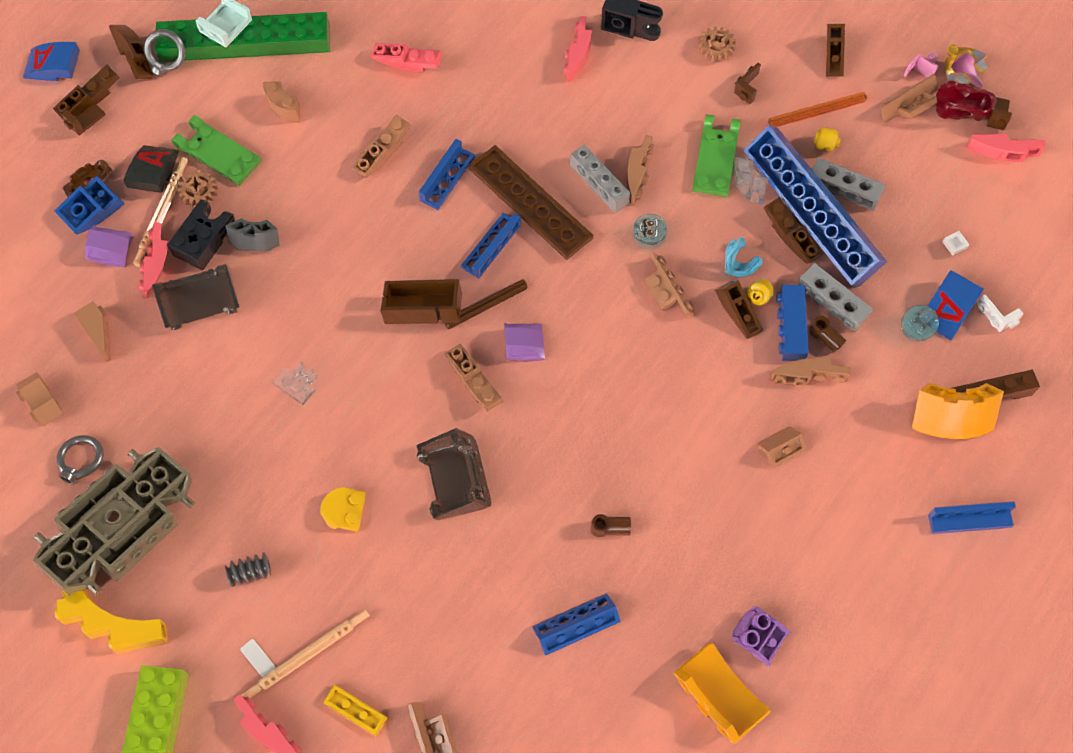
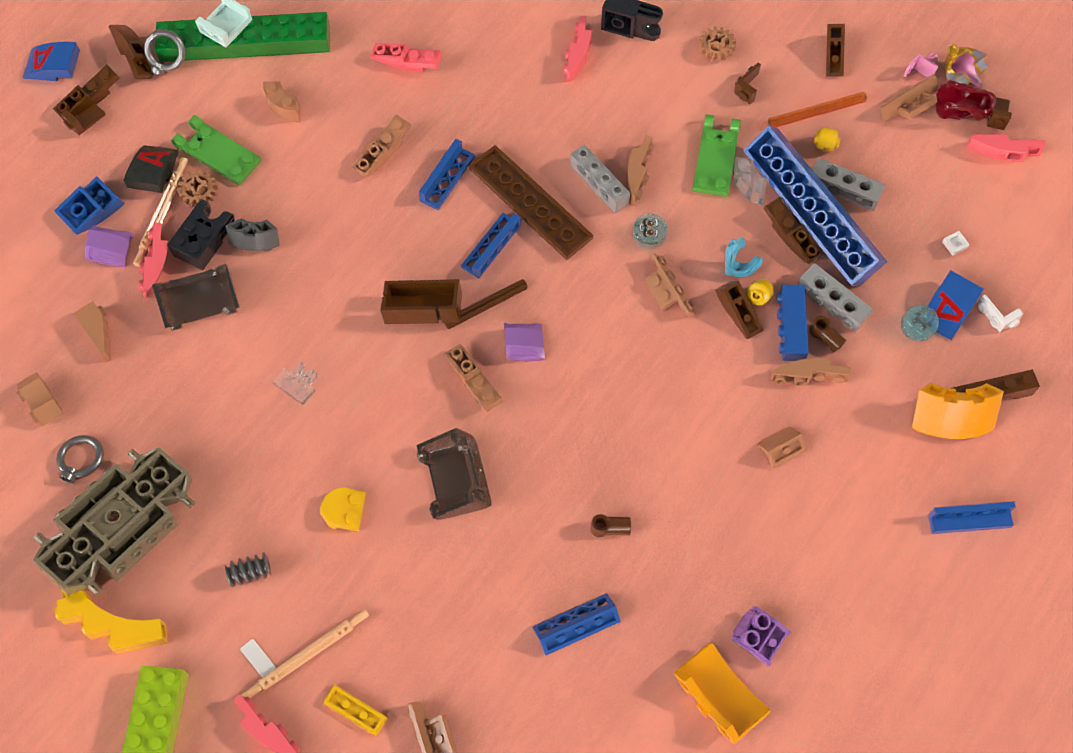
(99, 169): reddish brown piece -> none

